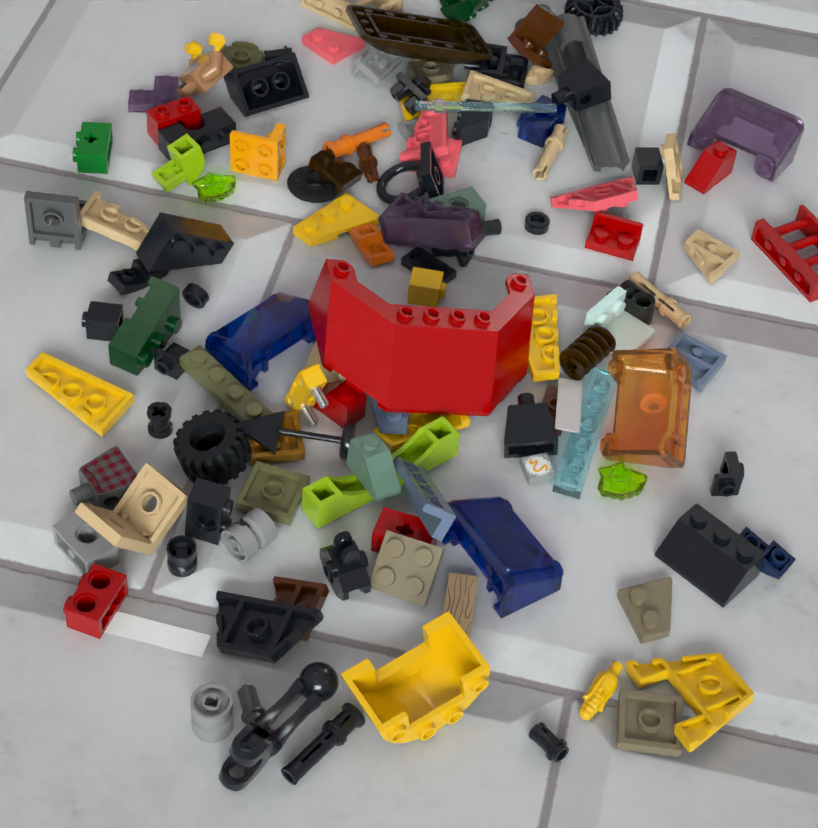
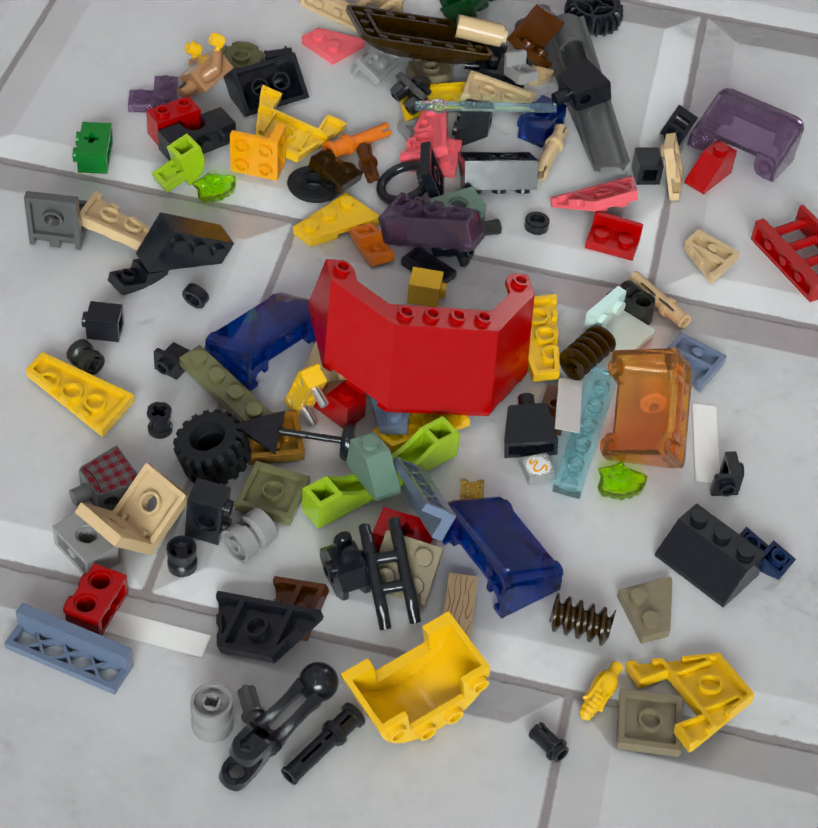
(71, 638): none -> sand blue fence
(84, 356): none -> pearl dark grey wheel
(148, 329): dark green wedge -> none
(300, 137): none -> yellow wing
(381, 589): none -> black piece
(471, 489): none -> clear yellow wheel
(481, 30): none -> tan piece
(498, 171): none -> slope
(517, 69): none -> light grey bracket
(581, 620): none -> dark brown piece
(676, 126): none -> black brick
(705, 442): none -> white sticker

